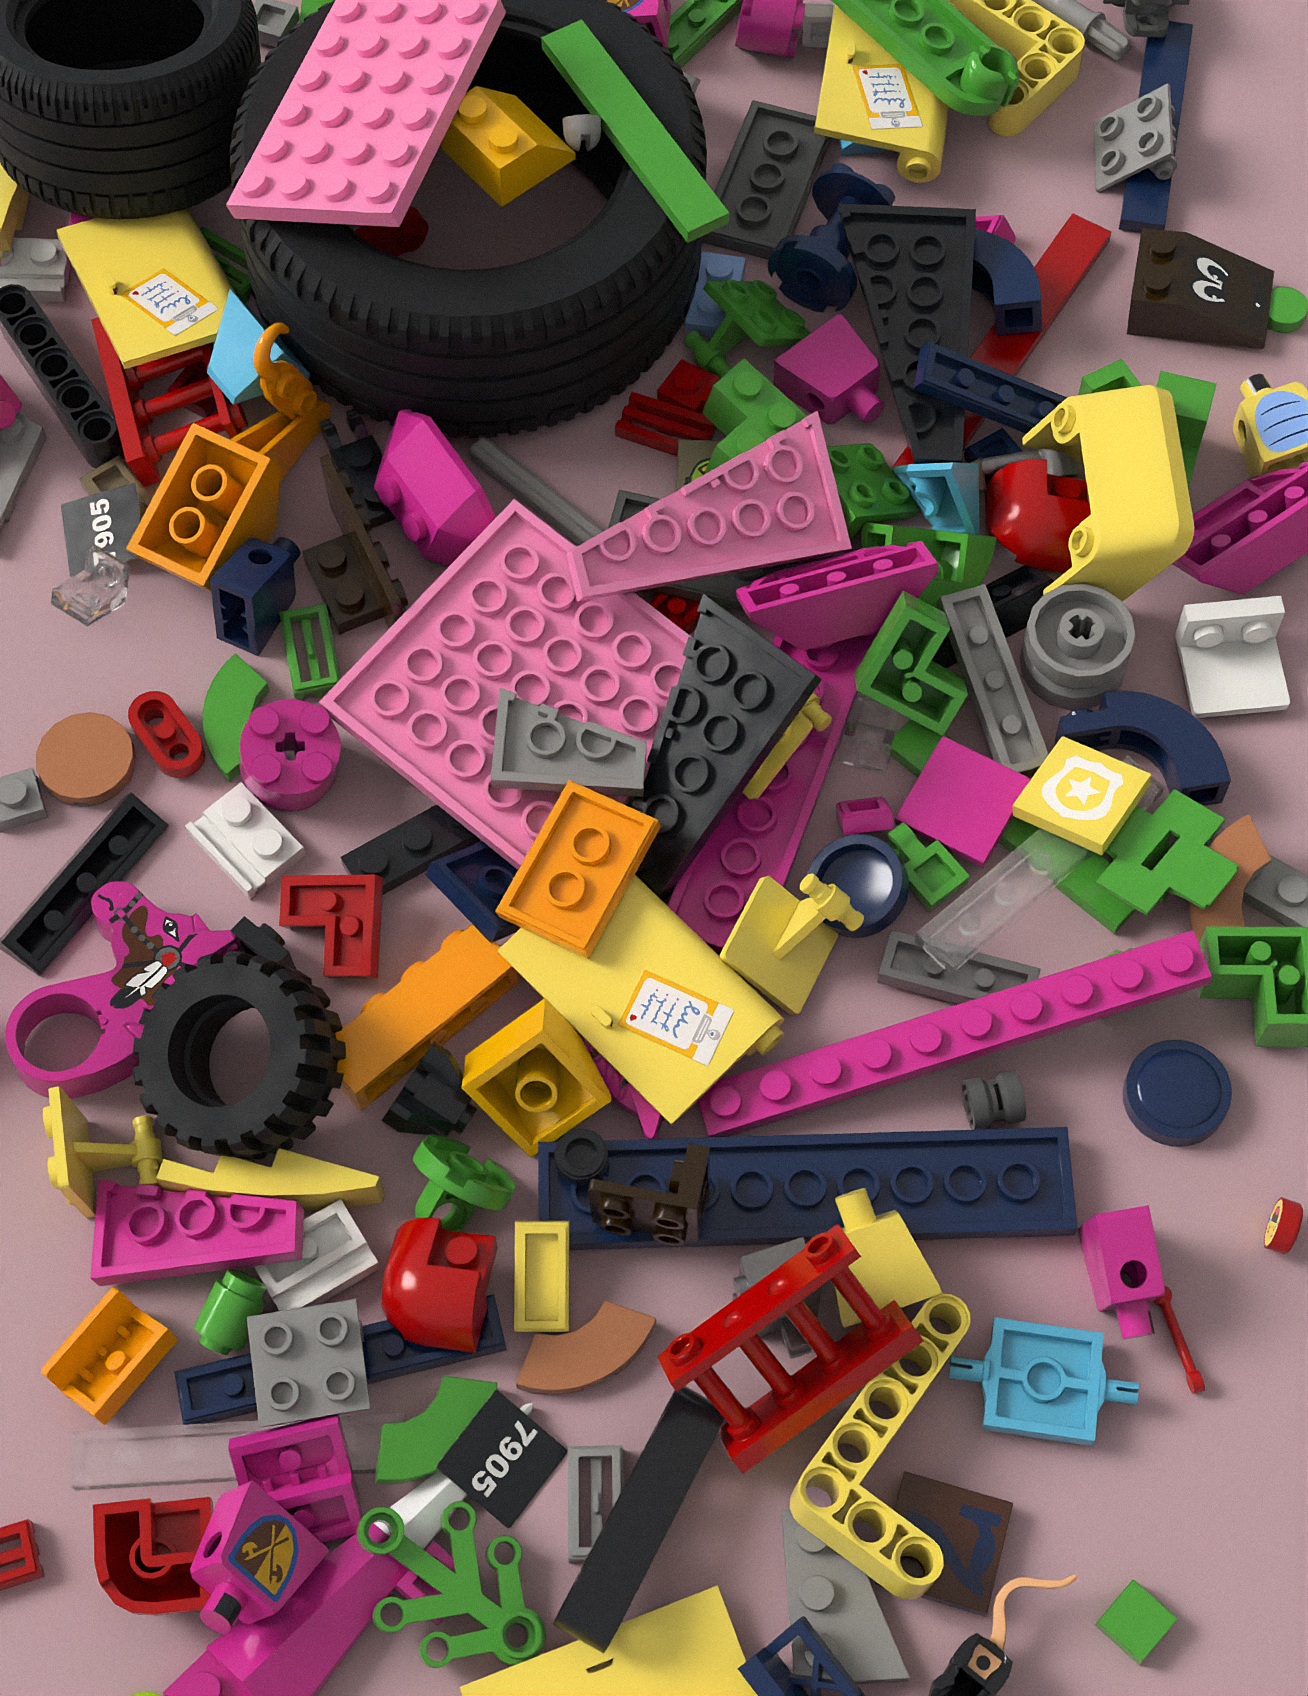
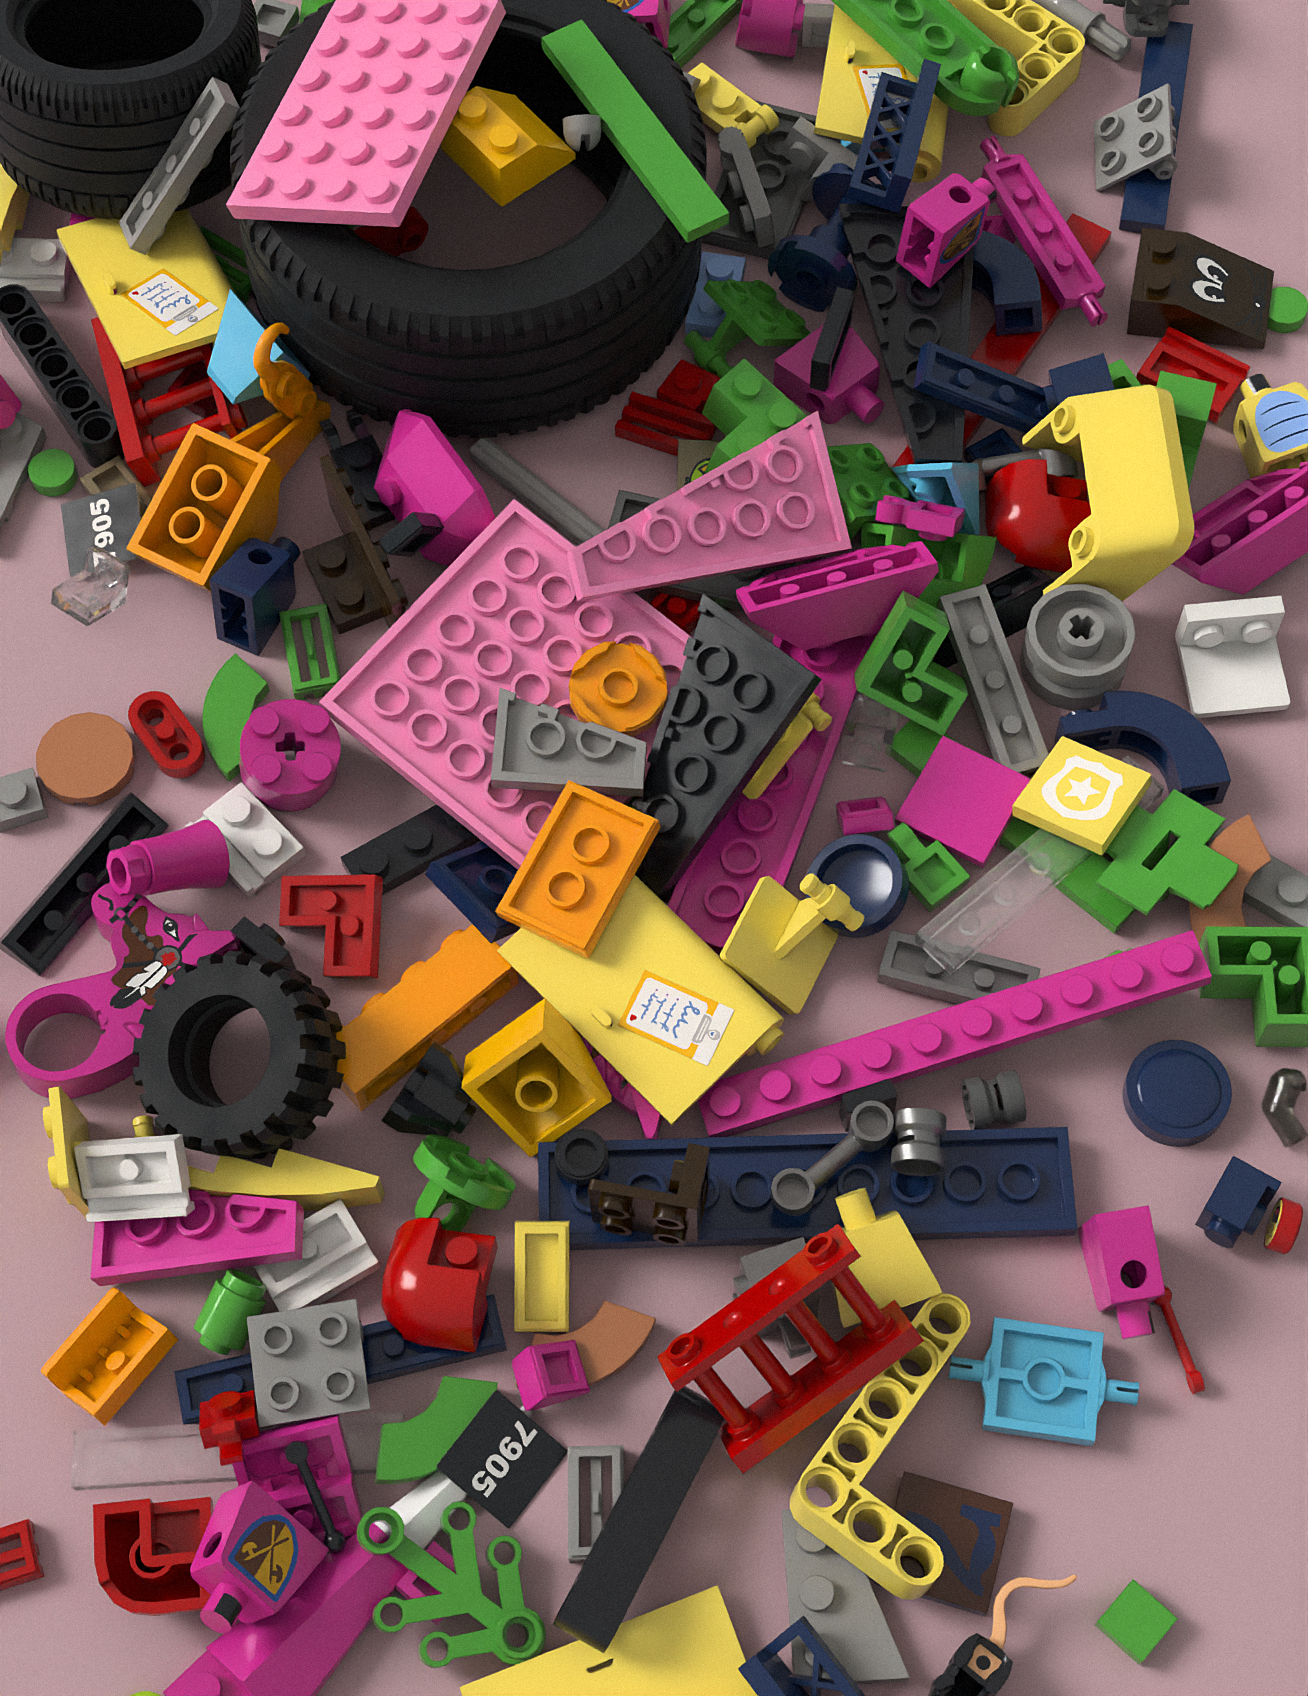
(52, 472): none -> bright green tile
(134, 1178): none -> white plate
(171, 862): none -> dark pink plant
(186, 156): none -> light grey plate
(227, 1422): none -> red plate
(296, 1454): none -> black hinge
(411, 534): none -> black tile
(549, 1374): none -> dark pink slope
(618, 687): none -> light orange tile
(727, 106): none -> light yellow plate
(745, 183): none -> light grey hinge
(814, 153): none -> light grey slope
(832, 339): none -> black tile
(868, 1131): none -> flat silver bar
(880, 1091): none -> black tile
(908, 138): none -> dark blue fence
(918, 1142): none -> flat silver wheel
(931, 519): none -> dark pink plate
(943, 226): none -> dark pink torso
(1043, 232): none -> dark pink plate
(1076, 379): none -> dark blue brick
(1191, 358): none -> red plate
(1237, 1203): none -> dark blue brick
(1279, 1104): none -> clear smoke arm

